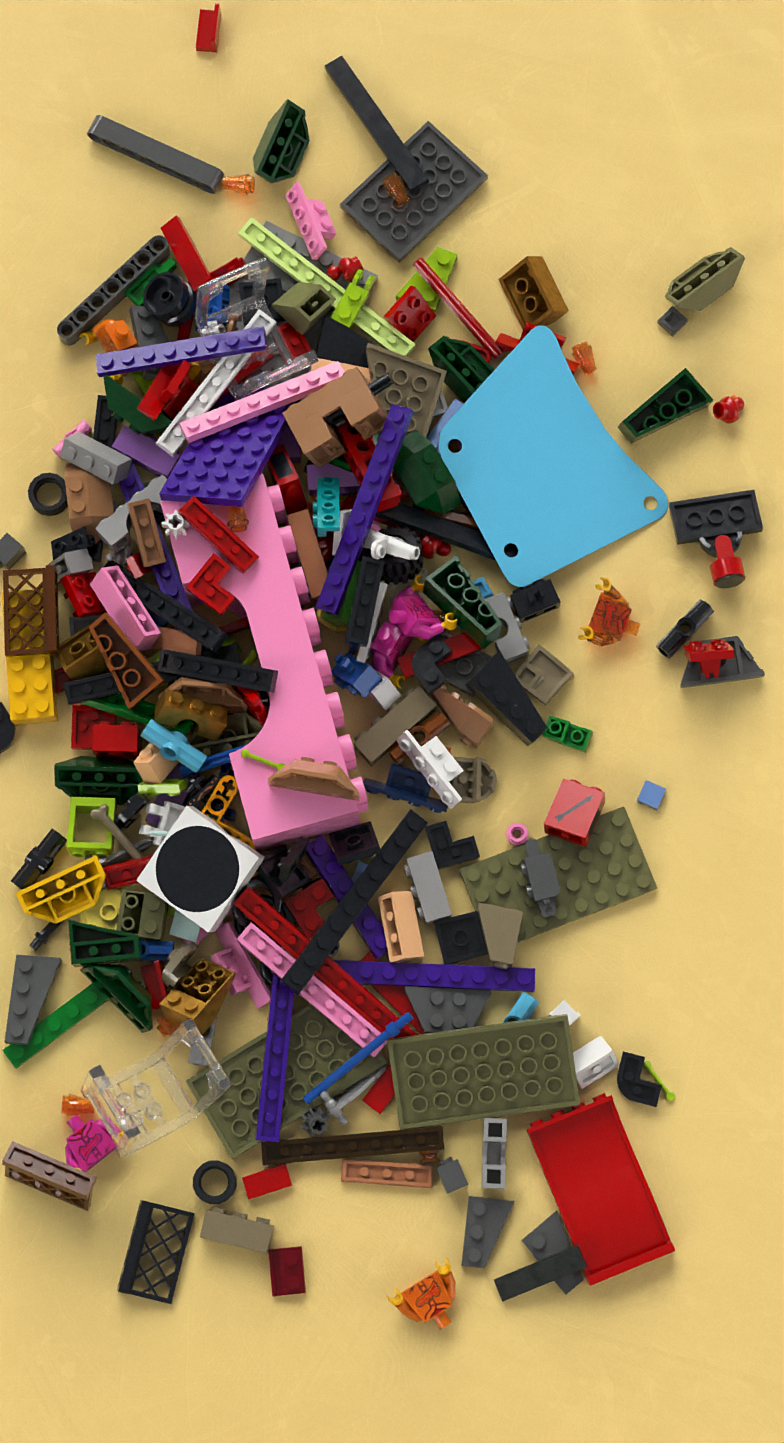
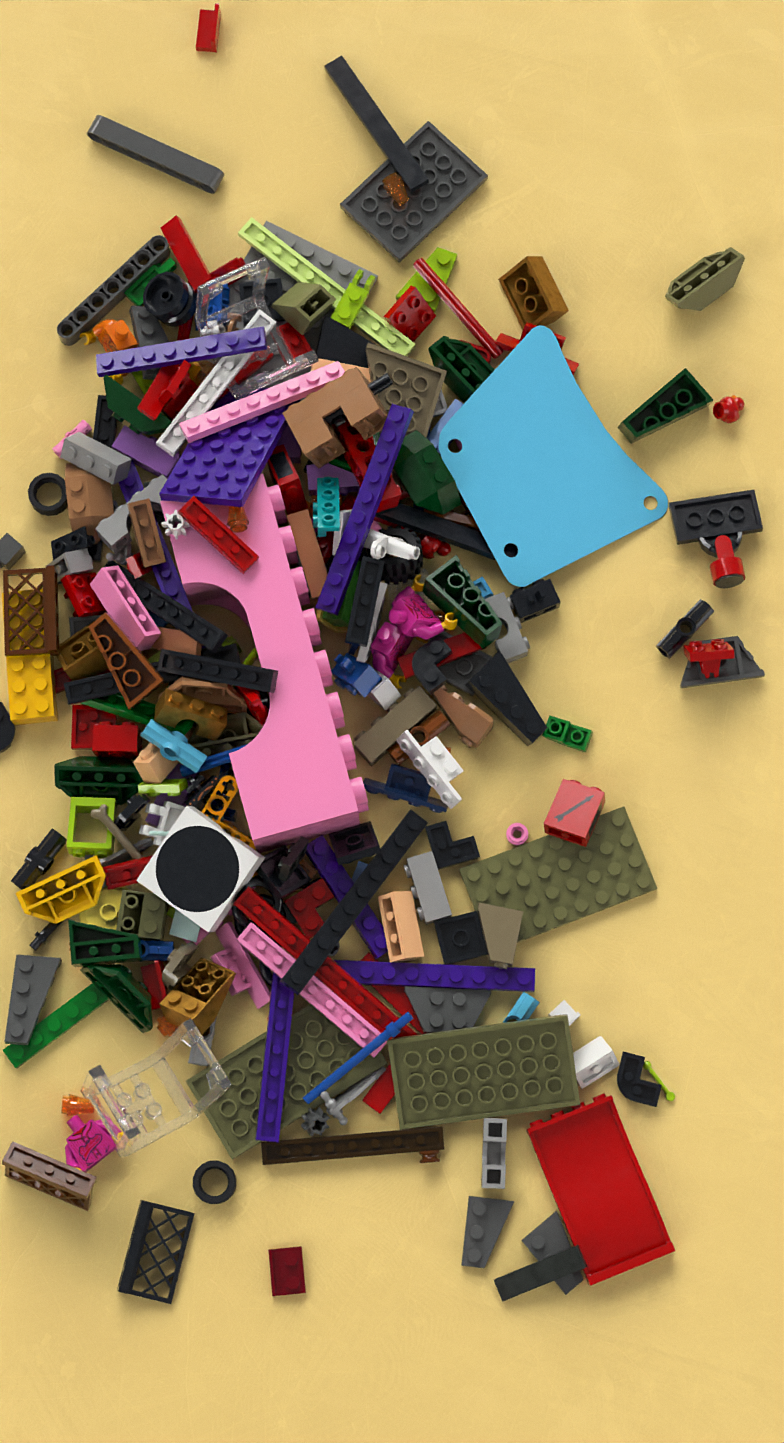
(206, 585): red plate -> none
(235, 626): red tile -> none
(237, 1230): dark tan brick -> none
(240, 183): clear orange cone -> none
(245, 754): lime hinge -> none
(267, 1181): red tile -> none
(282, 144): dark green wedge -> none
(311, 219): bright pink bracket -> none
(315, 778): medium nougat wedge -> none
(346, 267): red animal -> none
(387, 1173): nougat tile -> none
(428, 1297): orange torso -> none
(451, 1175): dark grey brick -> none
(475, 781): dark tan slope -> none
(541, 877): dark grey hinge -> none
(543, 675): dark tan plate -> none
(584, 356): clear orange cone -> none
(609, 617): clear orange torso -> none
(651, 795): medium blue tile -> none
(672, 321): dark grey tile -> none

